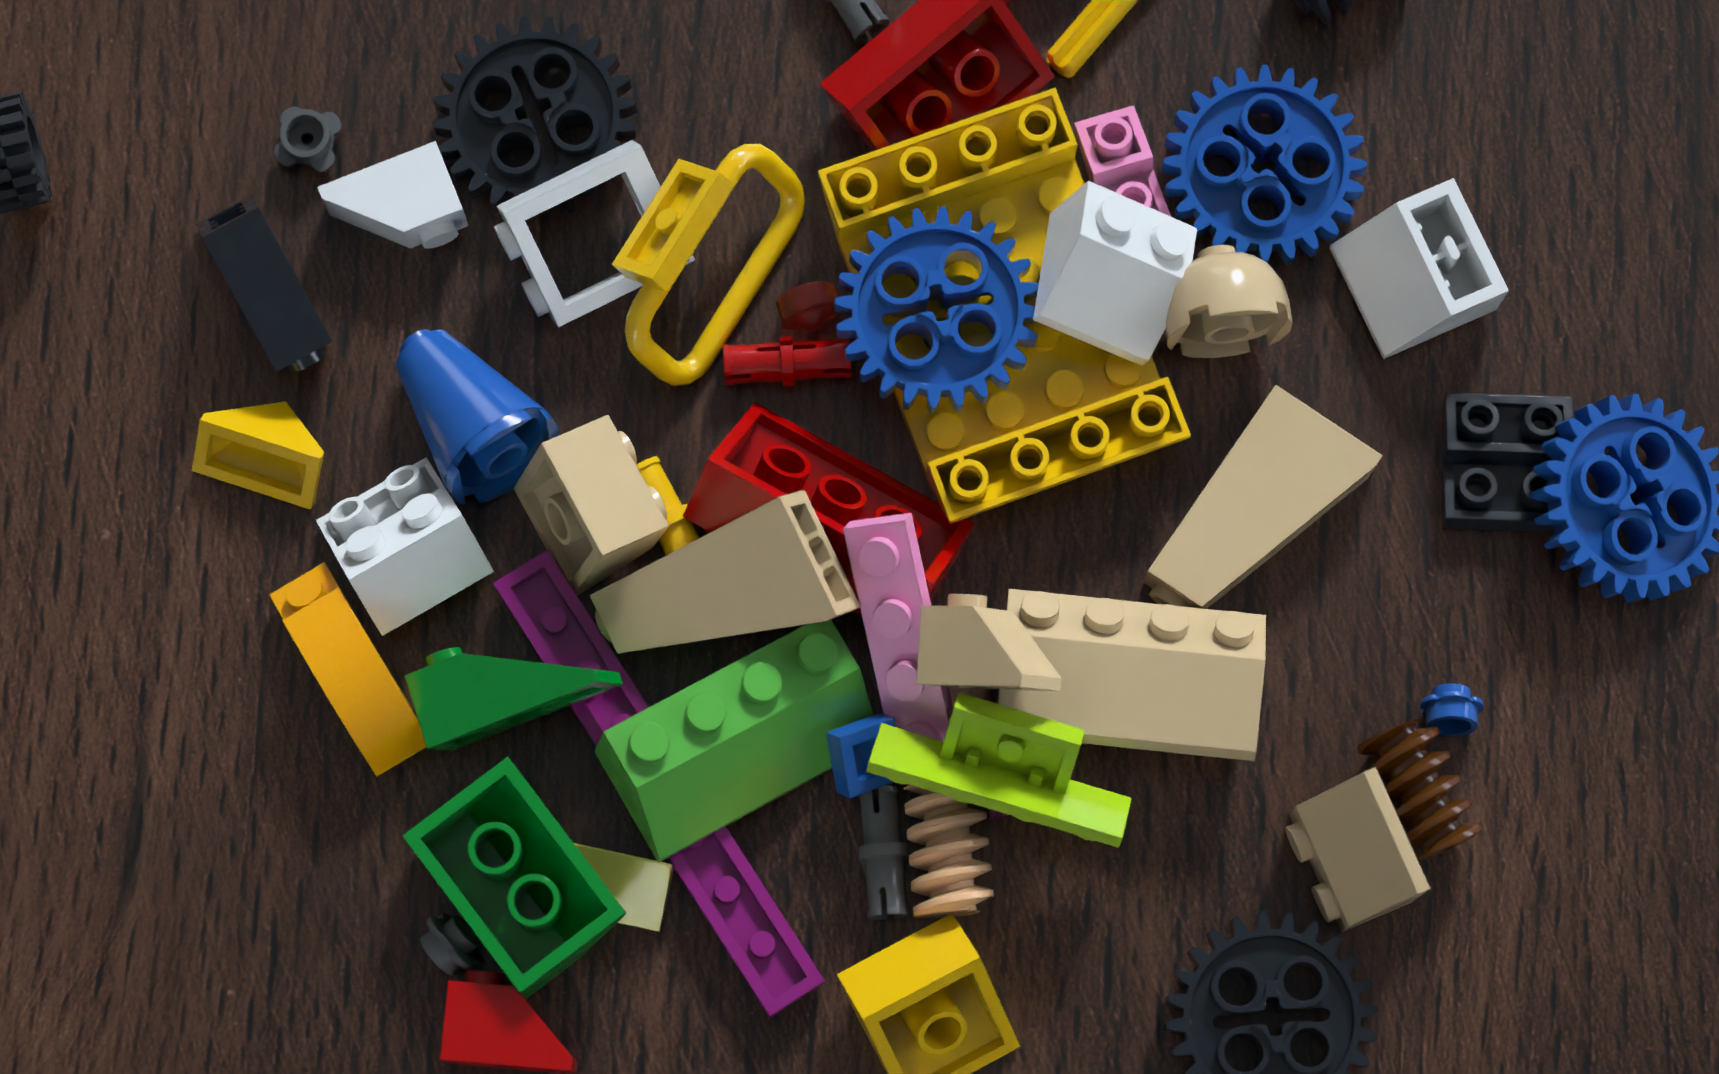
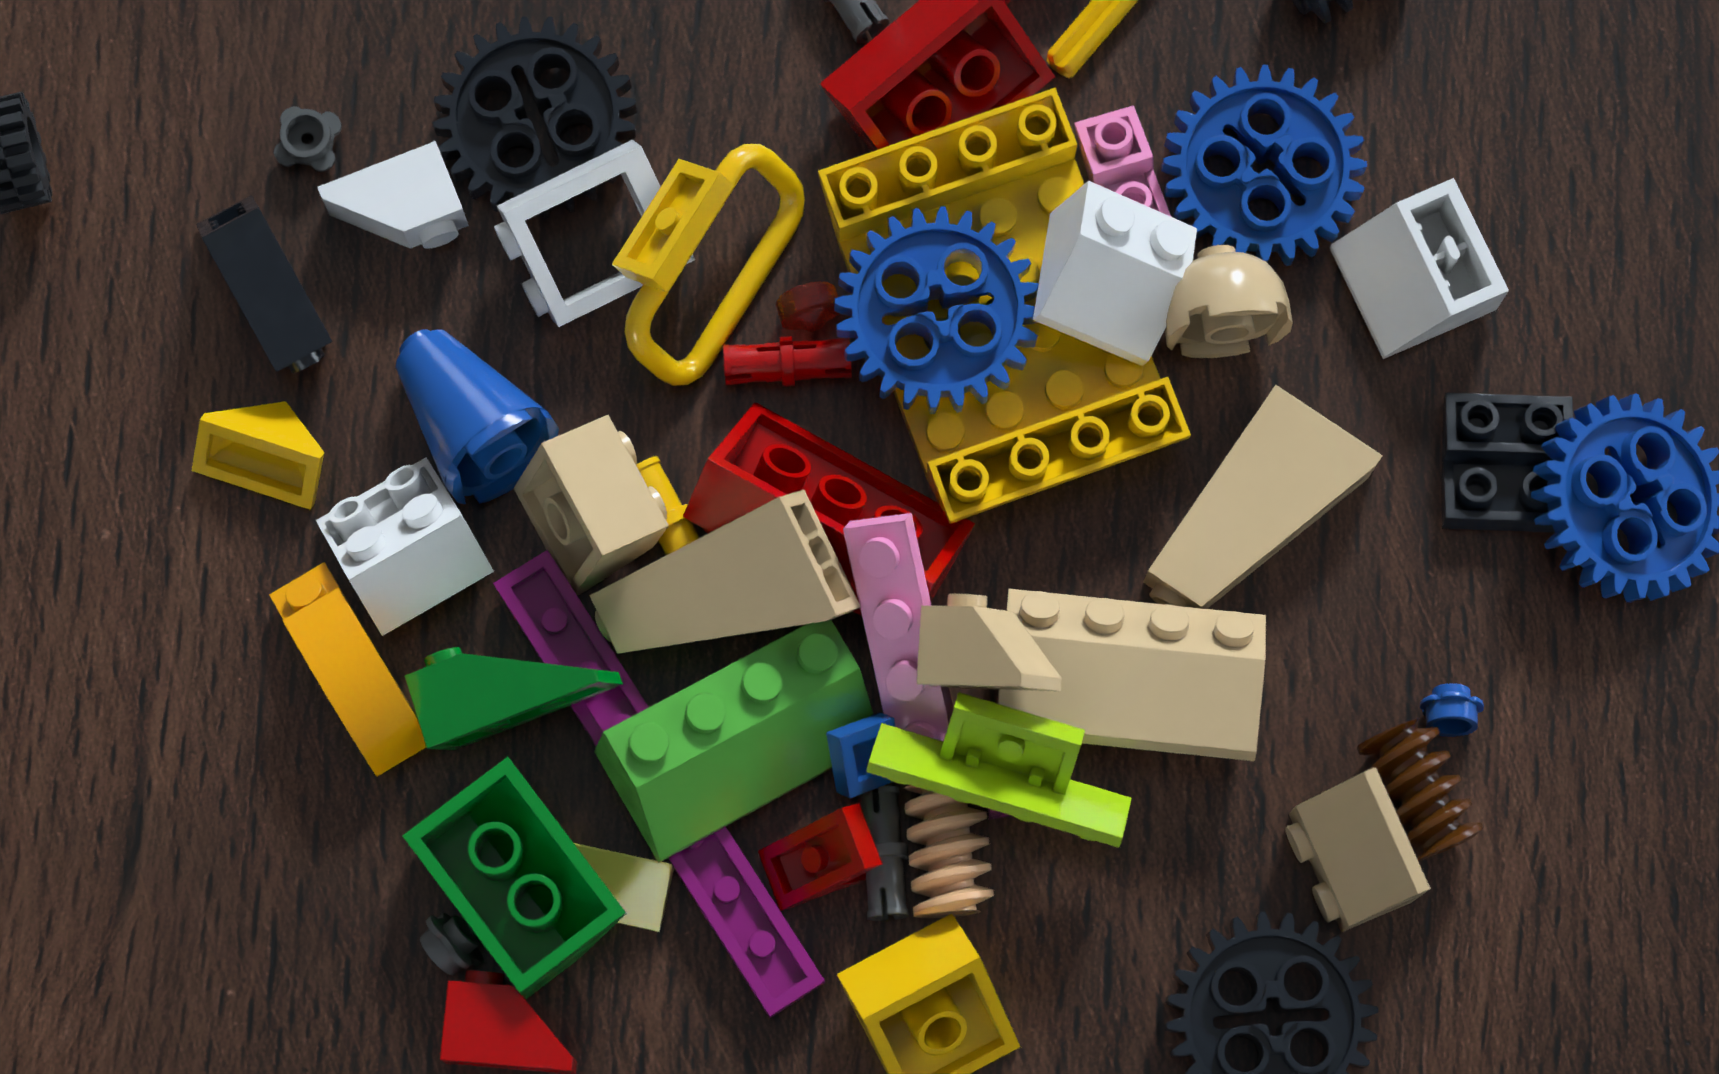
(820, 857): none -> red slope

